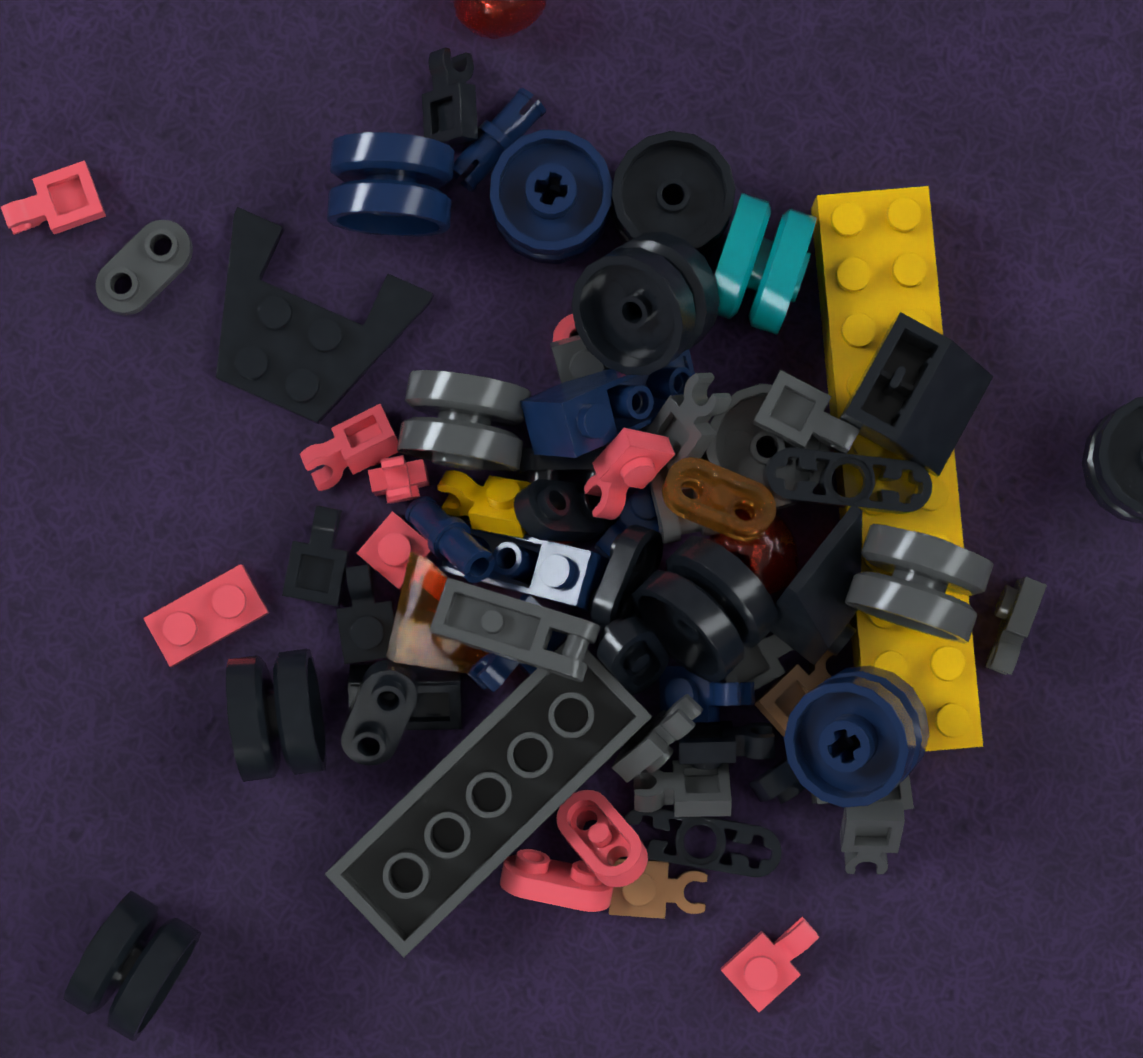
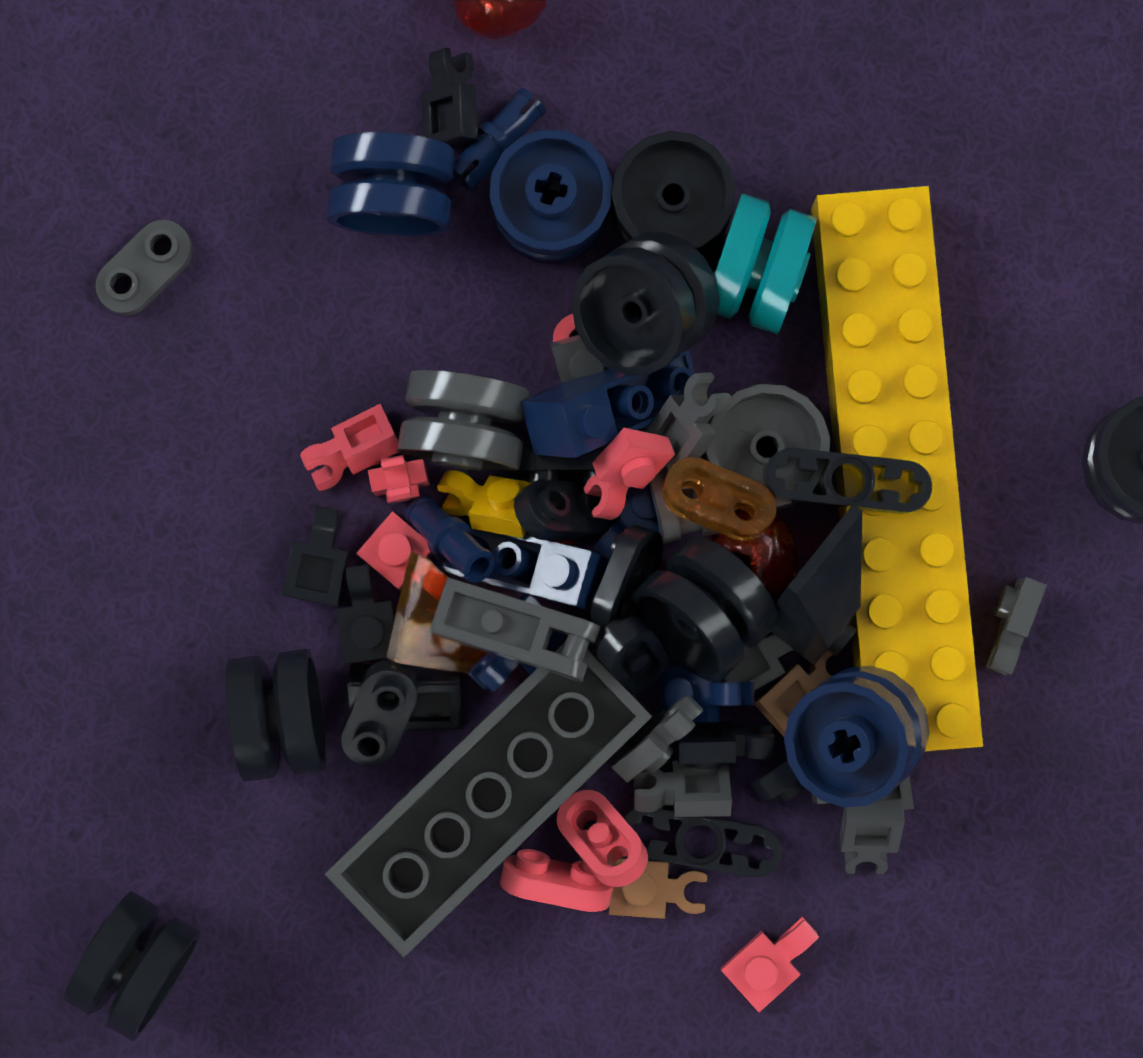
(62, 198): coral plate -> none
(206, 615): coral plate -> none
(291, 347): black wing -> none
(797, 411): dark grey plate -> none
(917, 394): black slope -> none
(921, 574): dark grey wheel -> none

